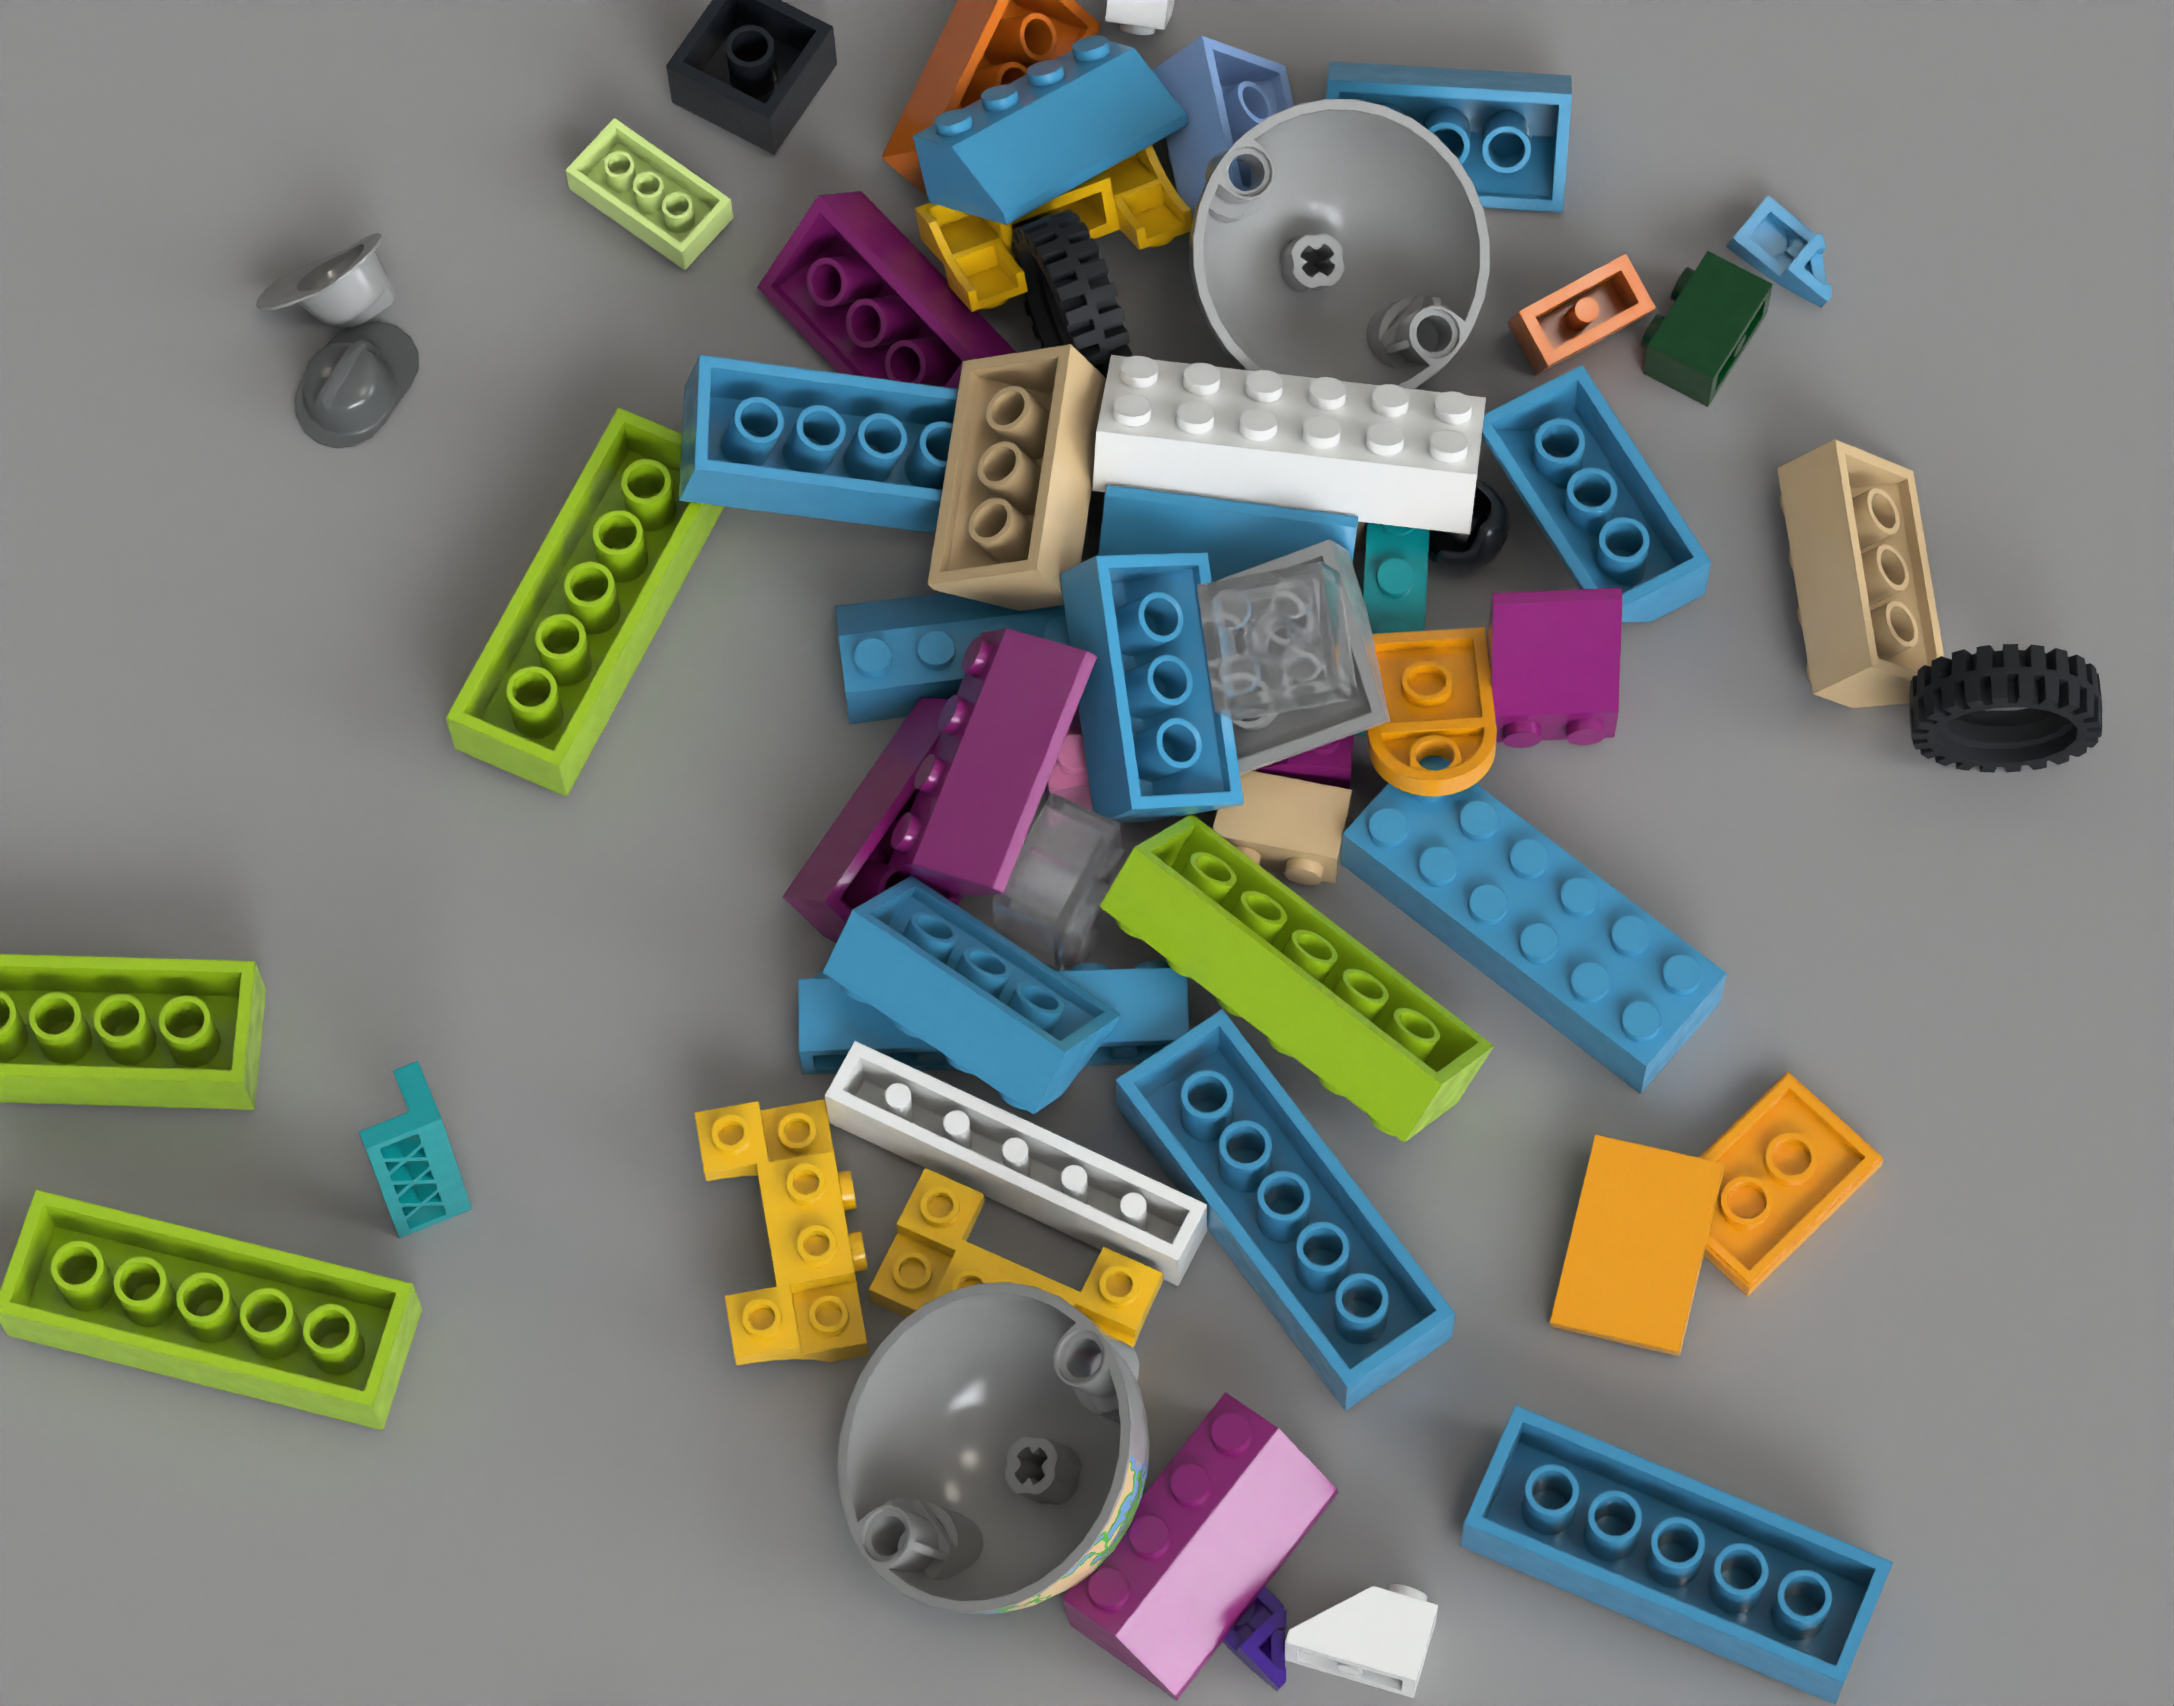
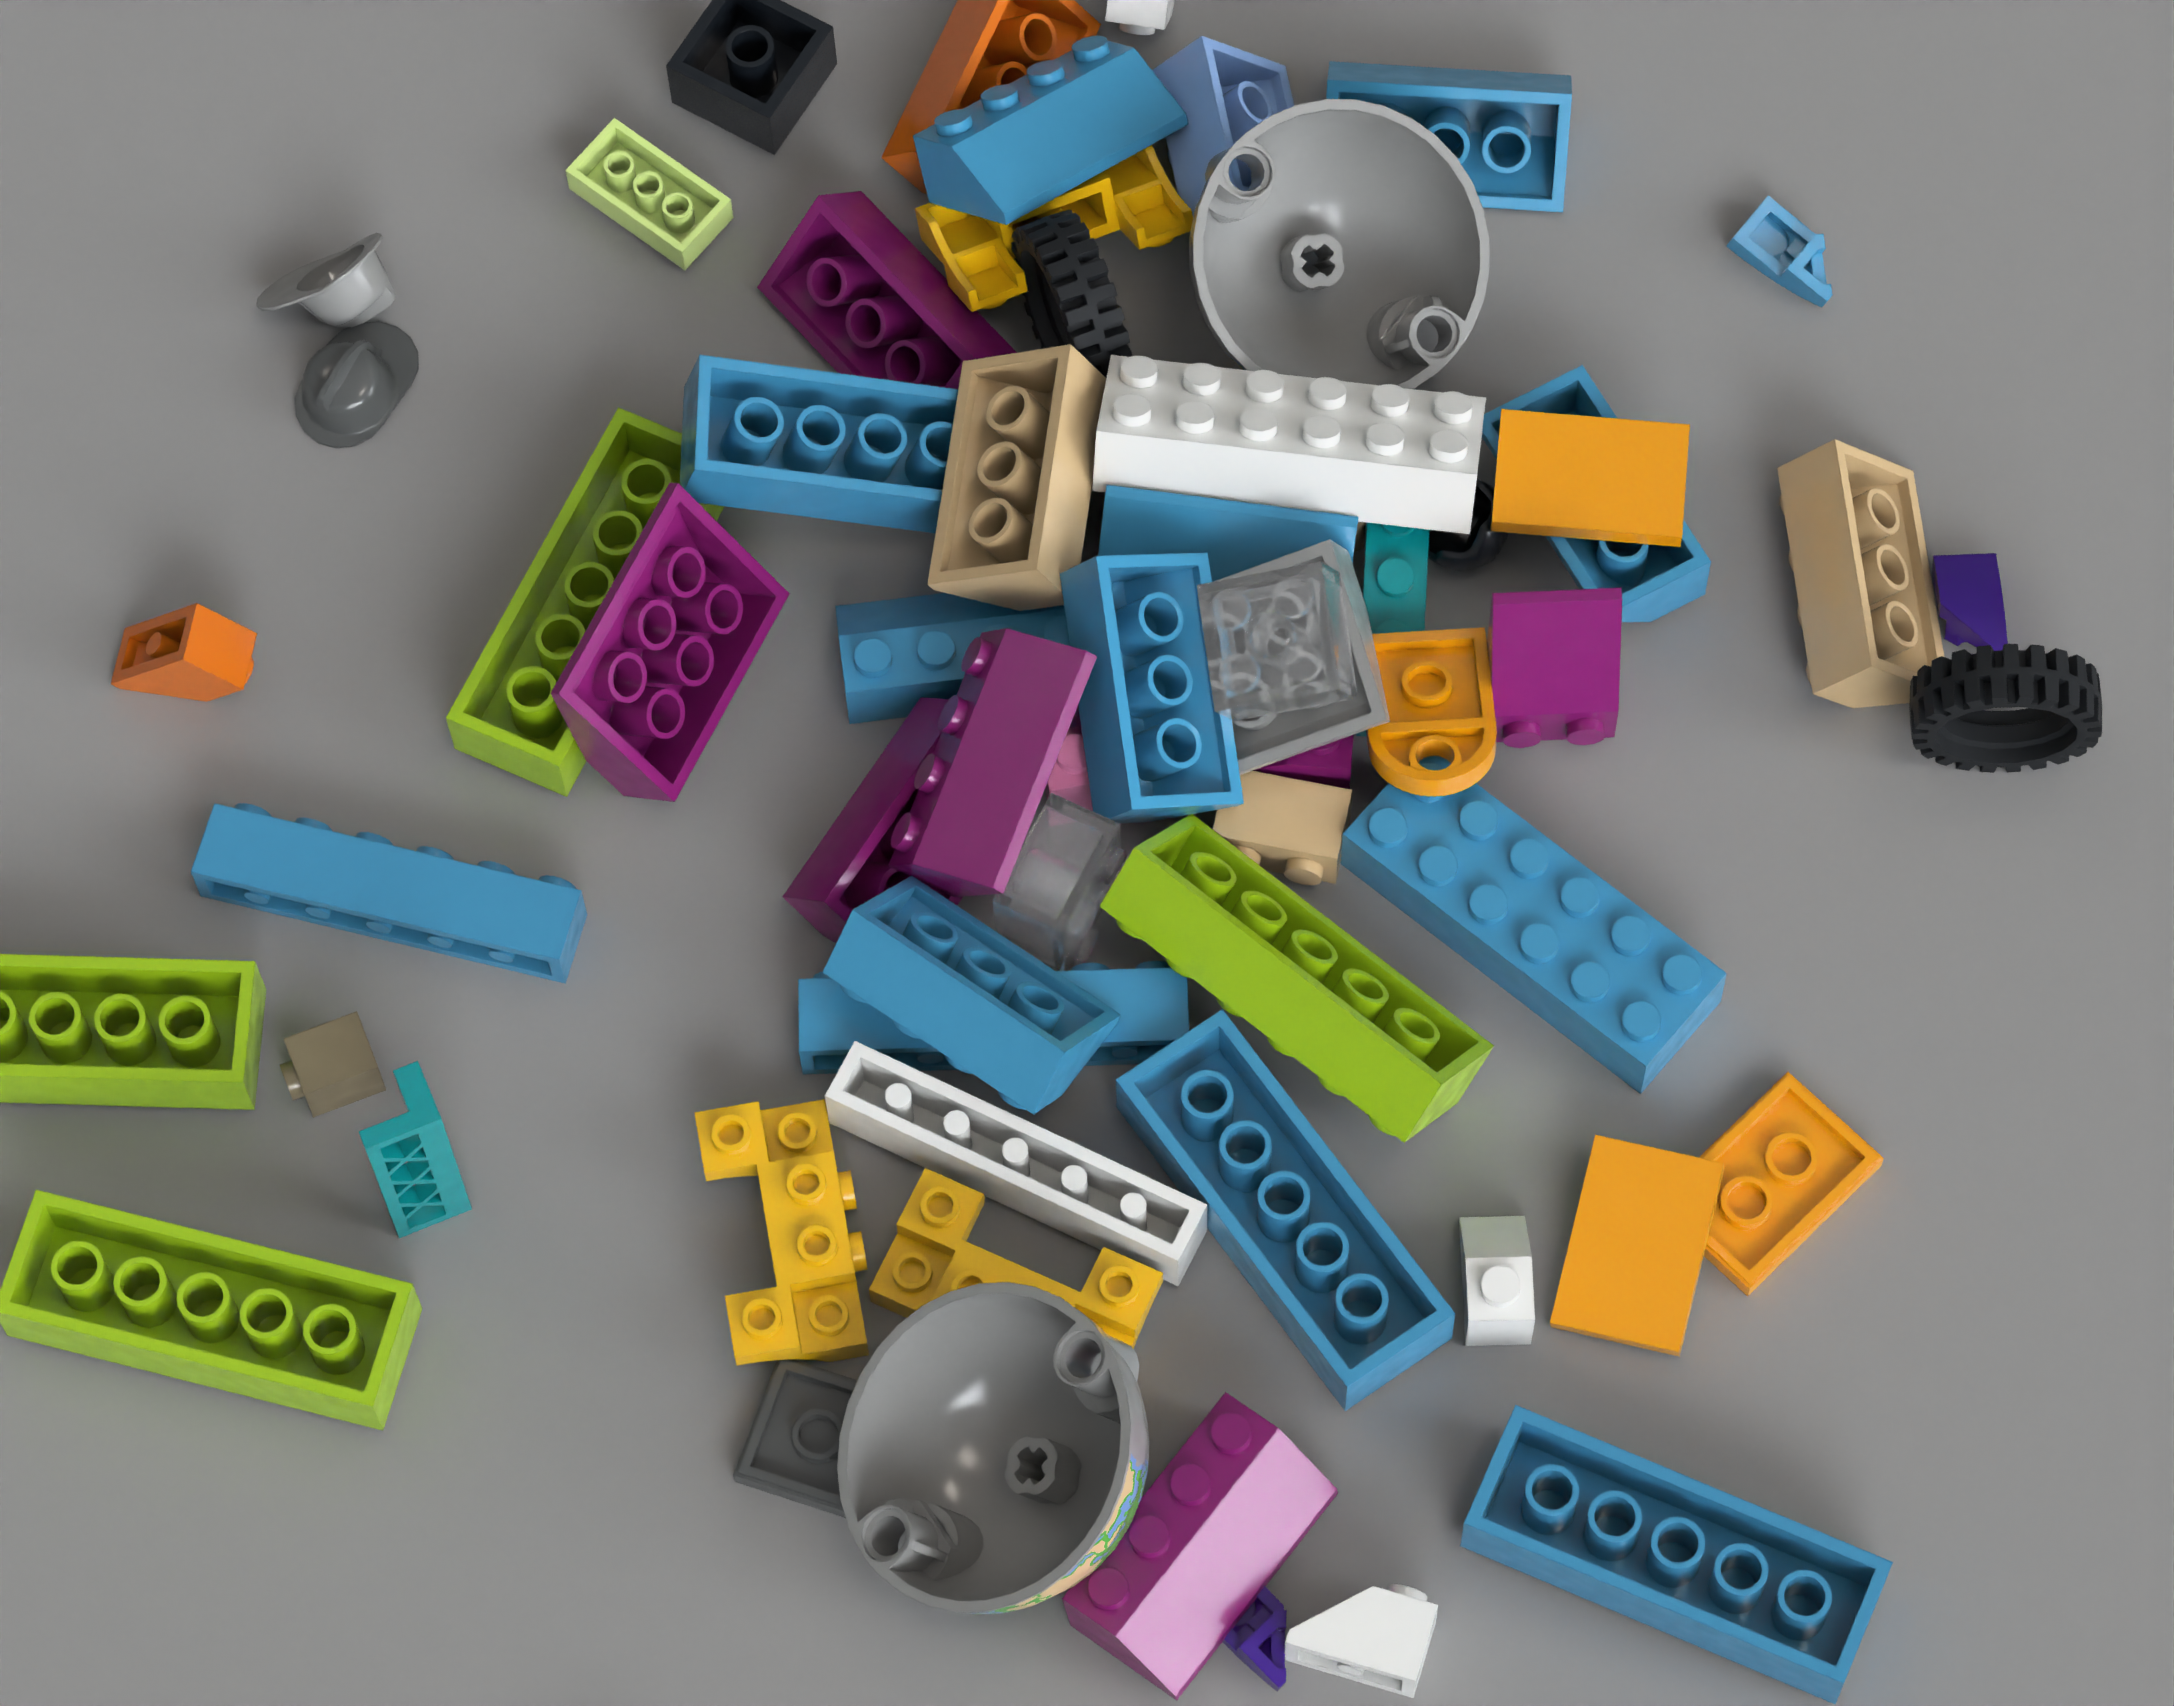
(185, 655): none -> orange slope
(332, 1065): none -> dark tan brick
(390, 891): none -> dark azure brick
(666, 650): none -> magenta slope
(797, 1436): none -> dark grey tile
(1496, 1281): none -> white slope
(1581, 314): orange brick -> none
(1590, 478): none -> light orange tile
(1705, 328): dark green brick -> none
(1970, 599): none -> dark purple slope

